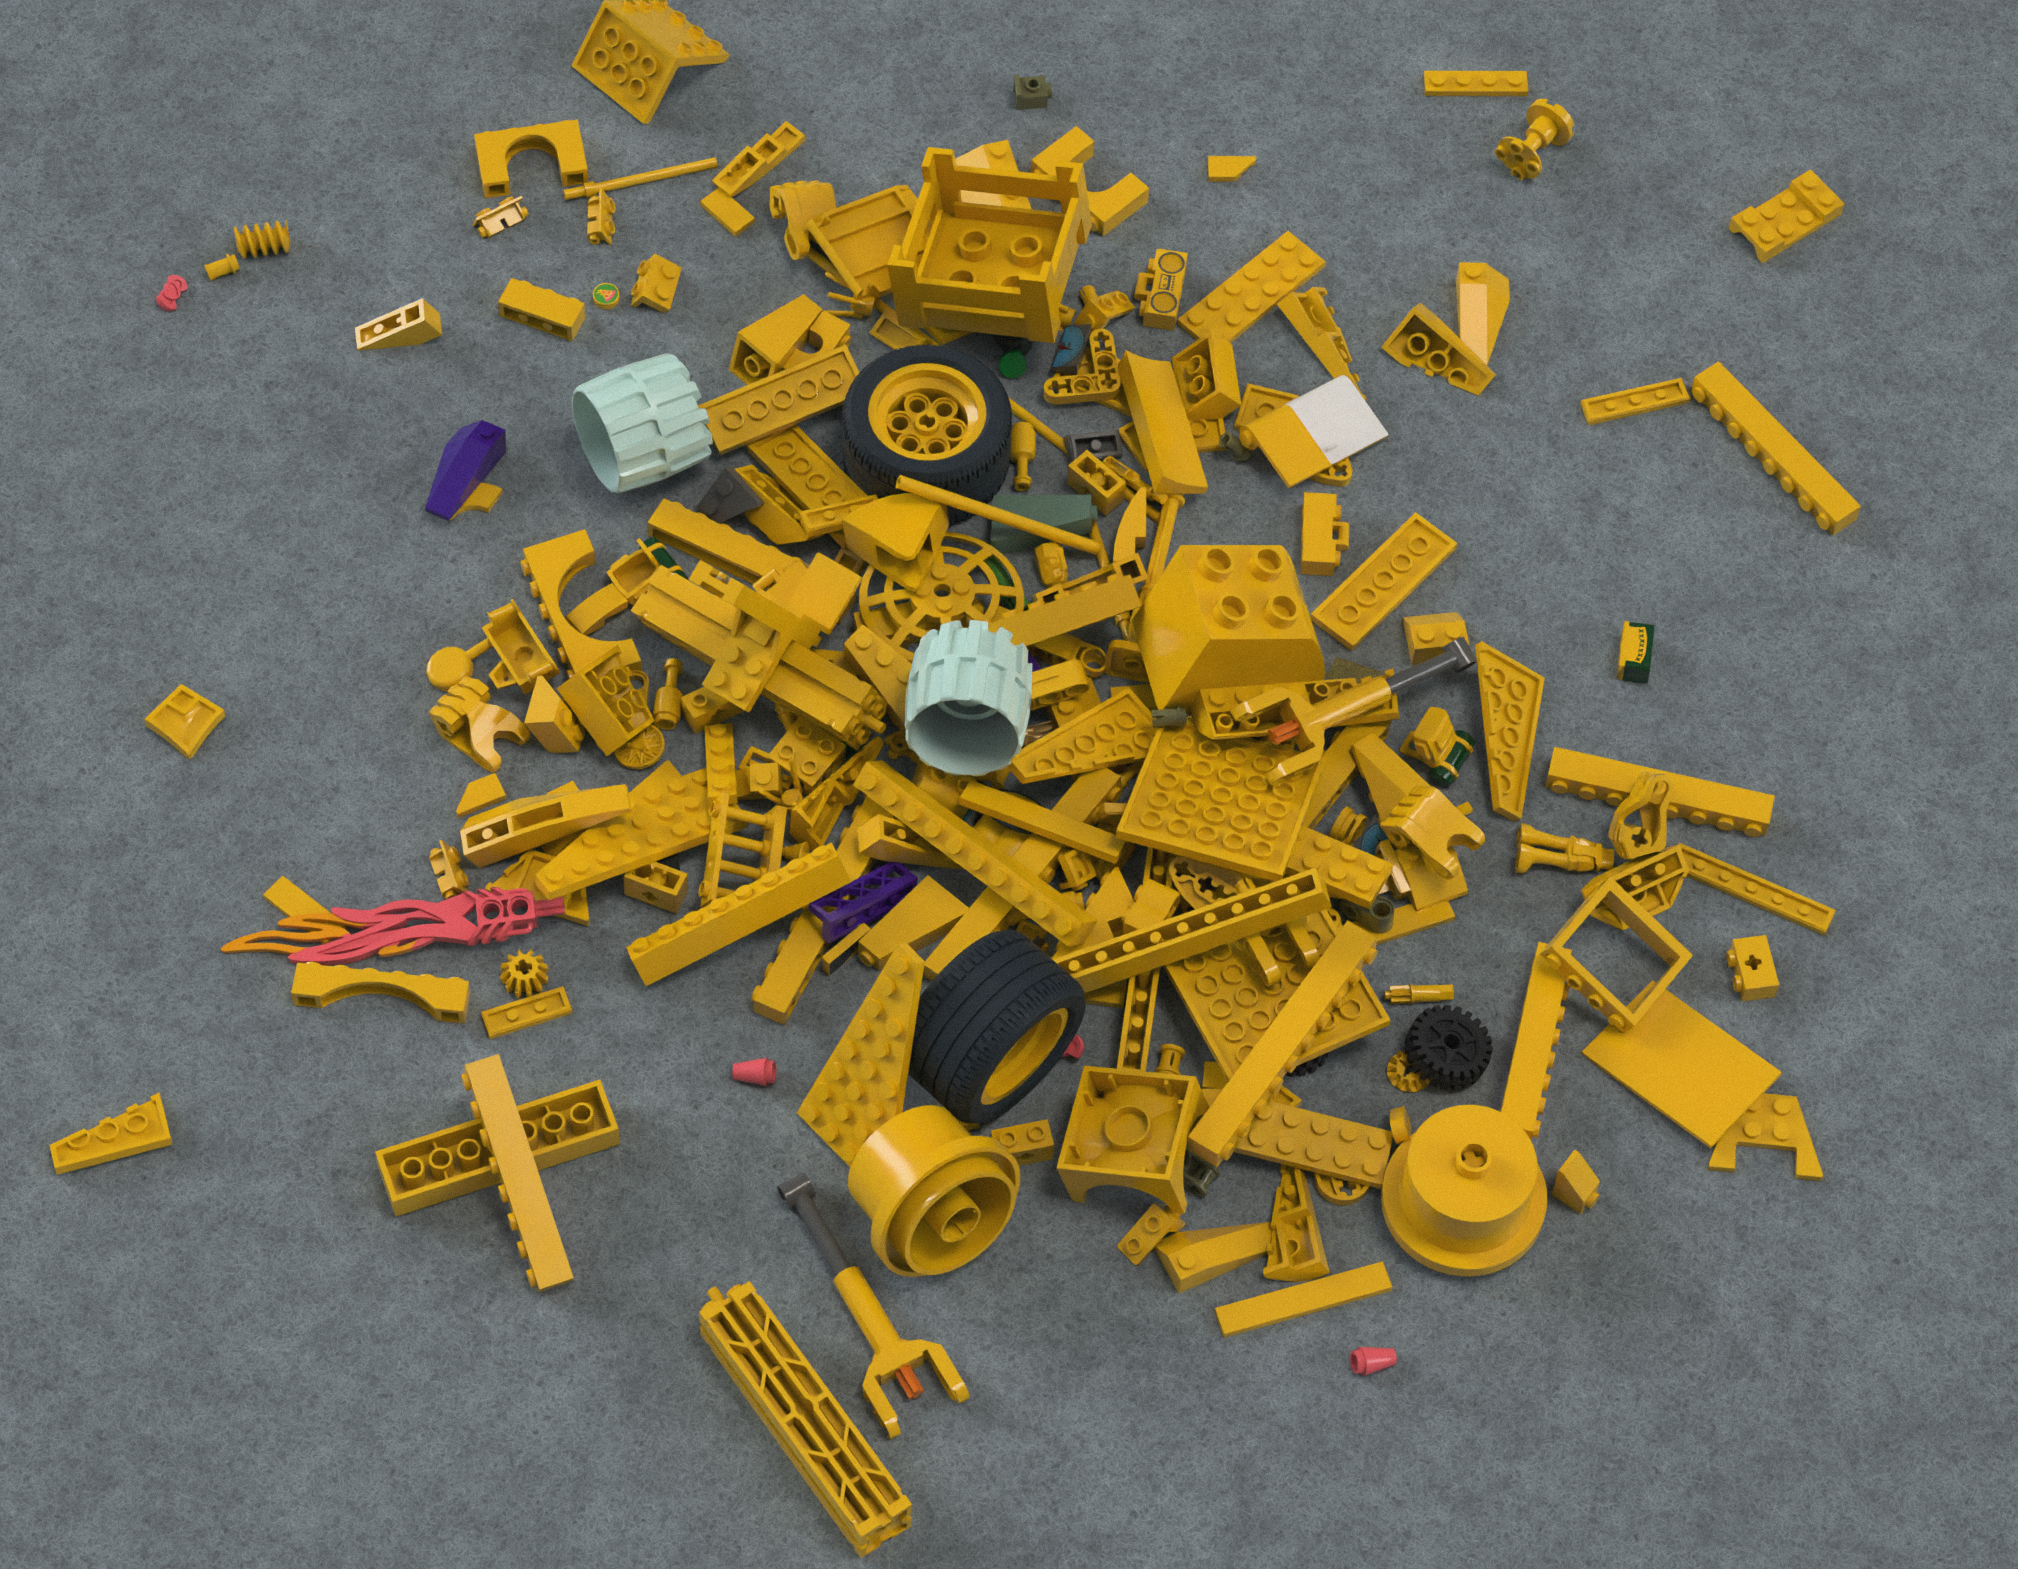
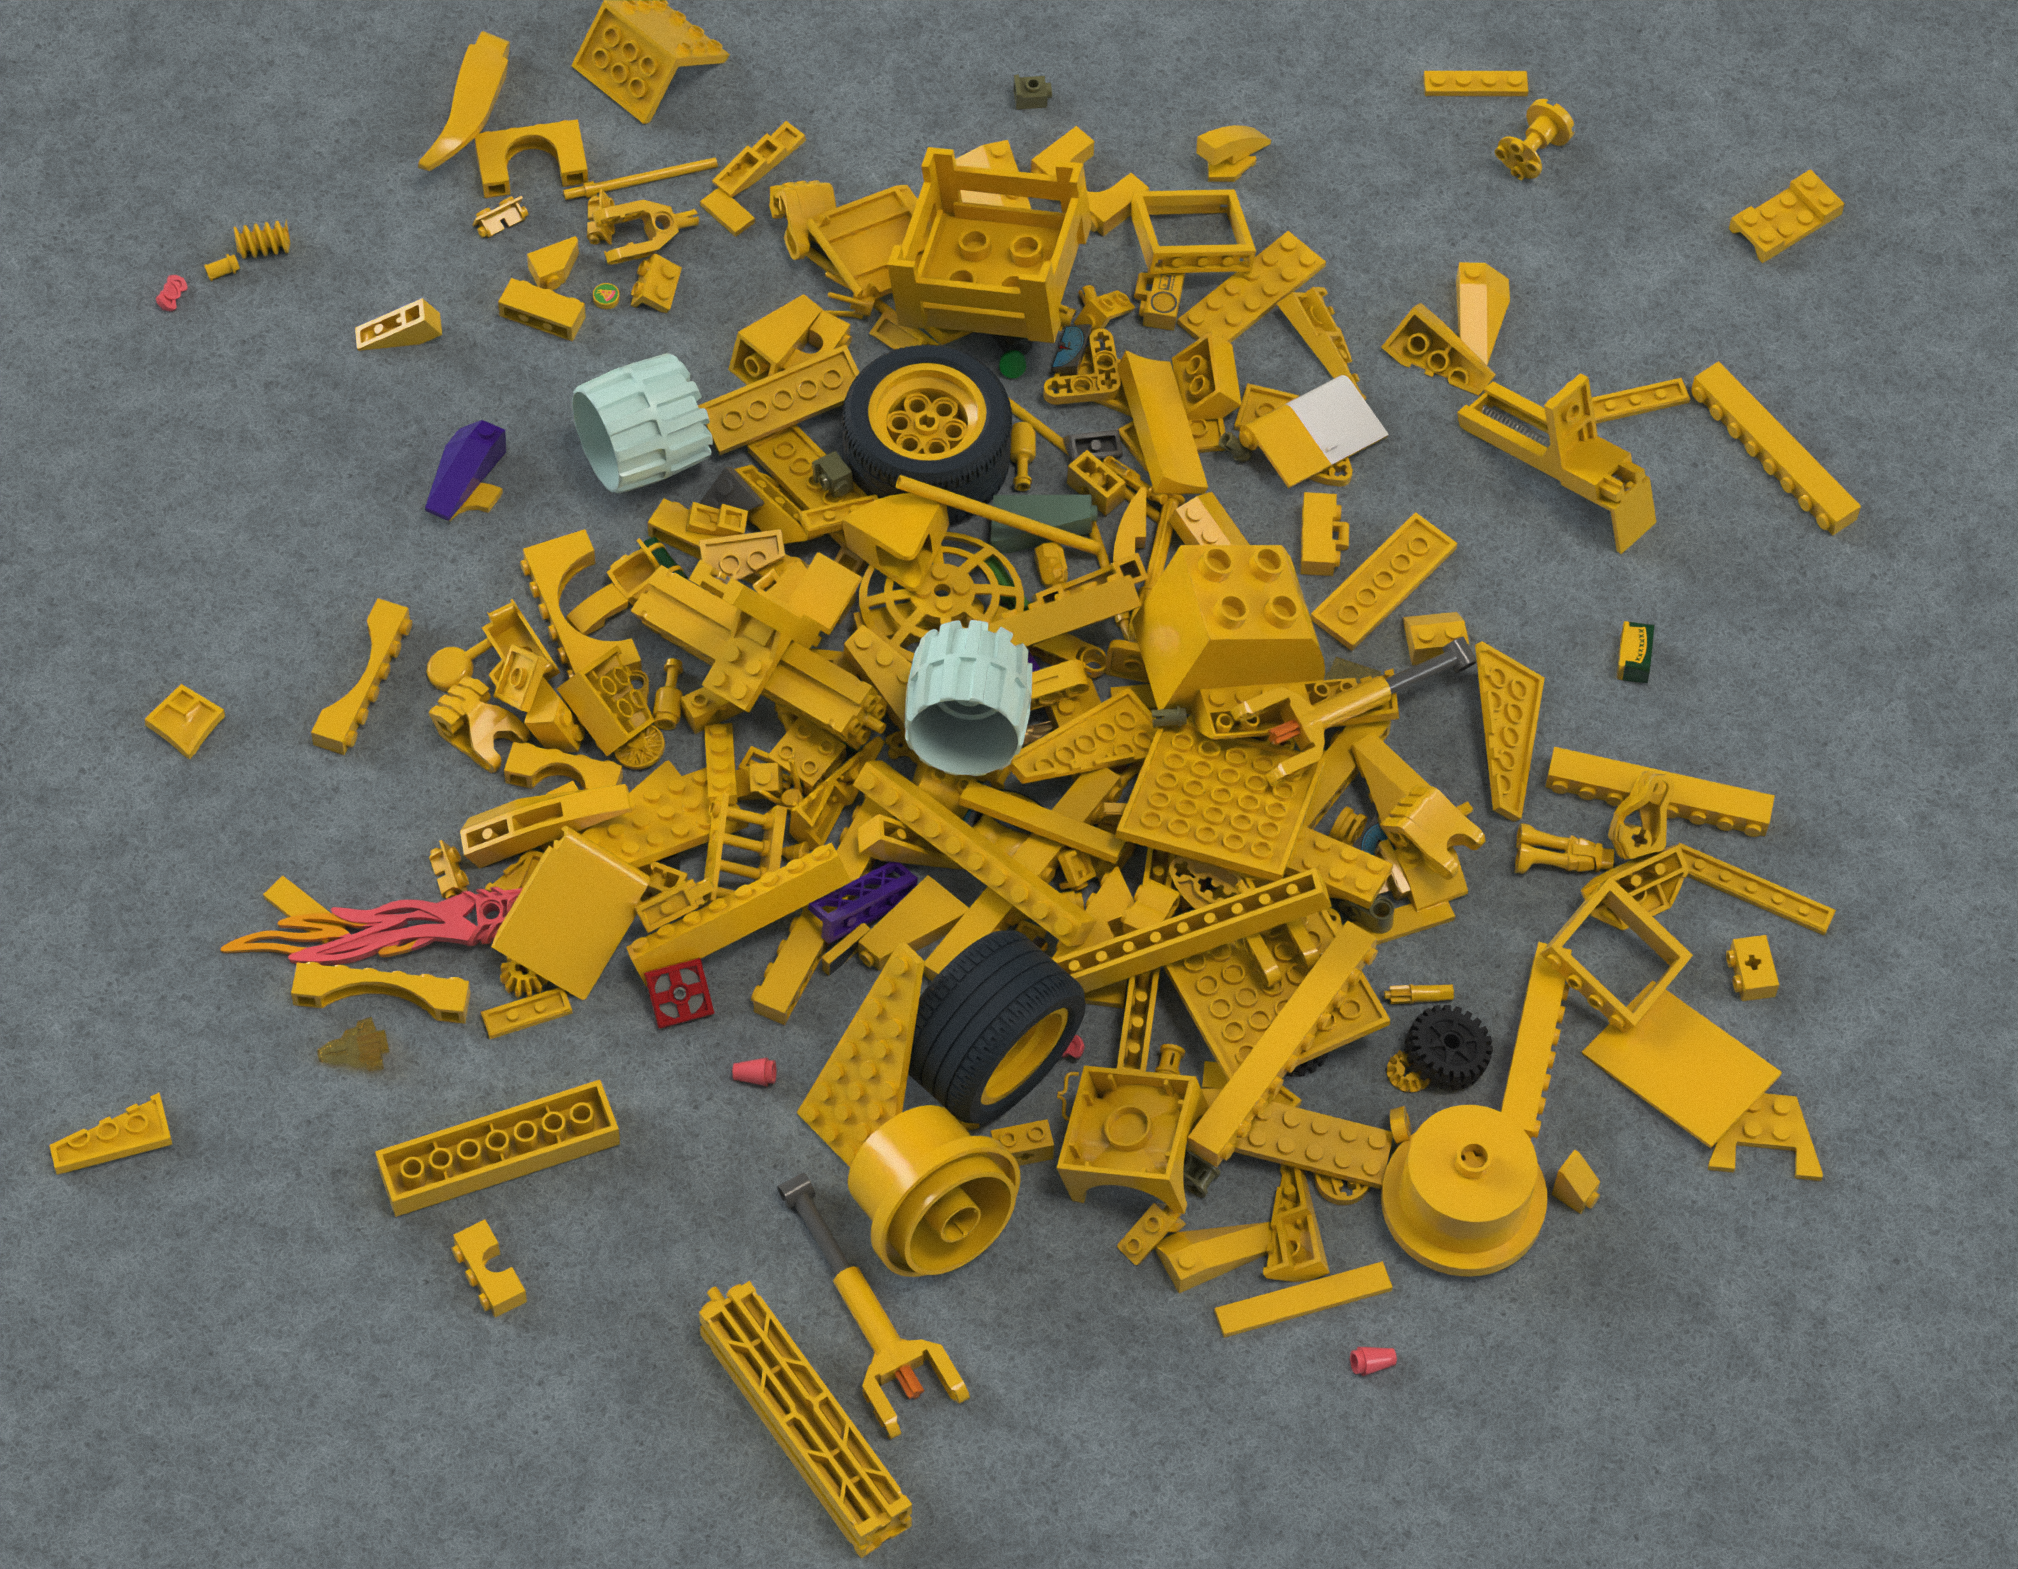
(338, 722): none -> yellow arch
(357, 1047): none -> clear yellow rock
(474, 98): none -> yellow animal
(480, 795): yellow tile -> none
(498, 1290): none -> yellow arch
(518, 1173): yellow brick -> none
(520, 678): none -> yellow tile
(531, 764): none -> yellow arch
(553, 263): none -> yellow slope
(572, 913): none -> yellow piece
(649, 213): none -> yellow piece
(672, 903): none -> yellow hinge
(679, 992): none -> red piece
(717, 522): none -> yellow slope
(744, 553): none -> yellow wing
(833, 474): none -> olive brick
(1063, 1092): none -> yellow piece
(1192, 257): none -> yellow window
(1205, 523): none -> yellow slope
(1230, 143): none -> yellow slope
(1439, 746): yellow piece -> none
(1575, 452): none -> yellow piece

